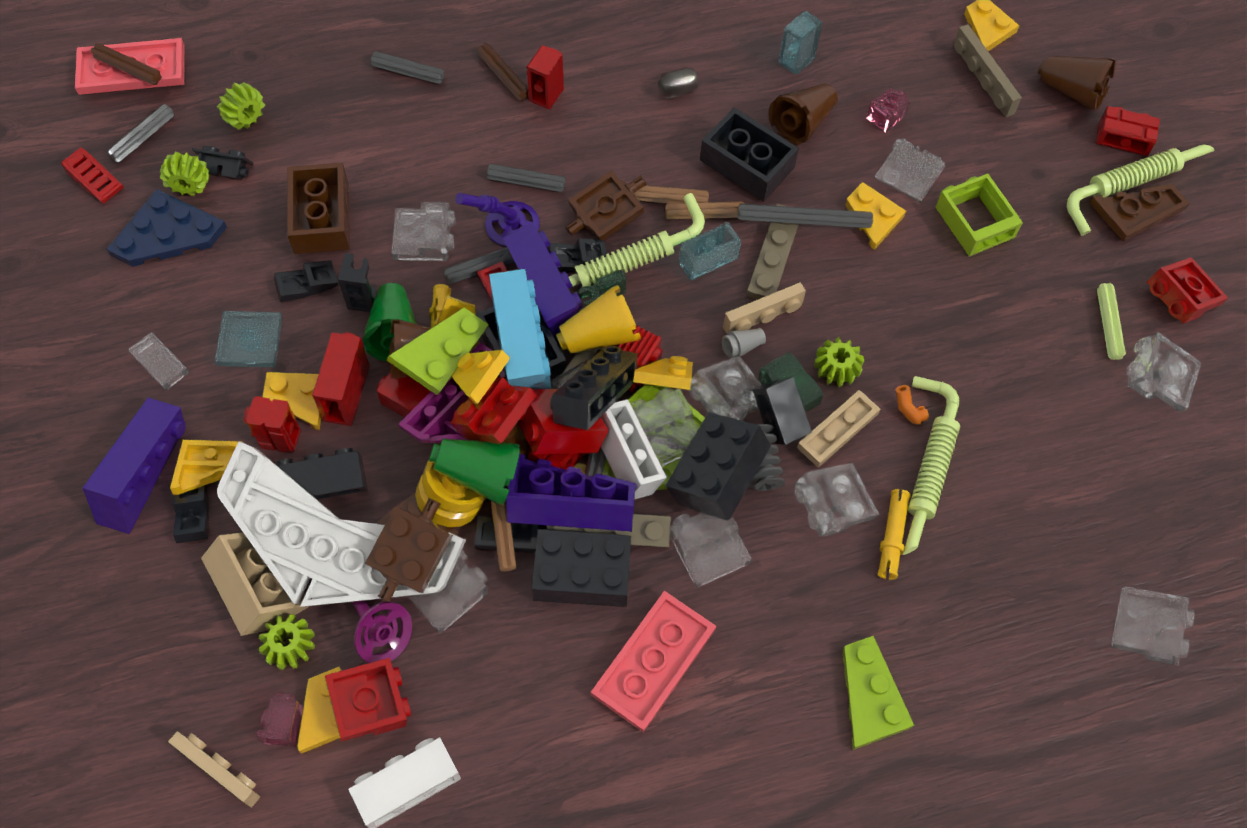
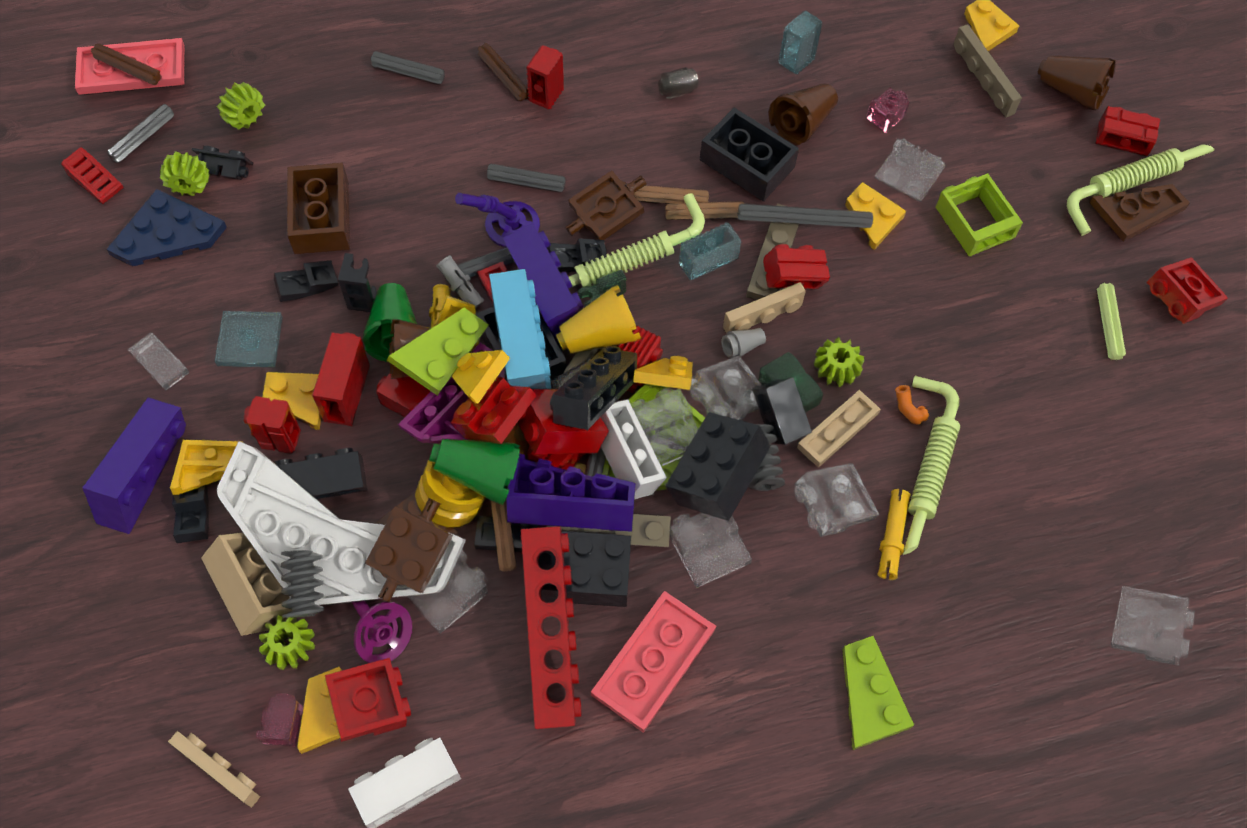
(302, 583): none -> dark grey piece
(423, 232): clear plate -> none
(459, 282): none -> light grey pin
(547, 711): none -> red brick
(791, 266): none -> red brick
(1163, 371): clear plate -> none

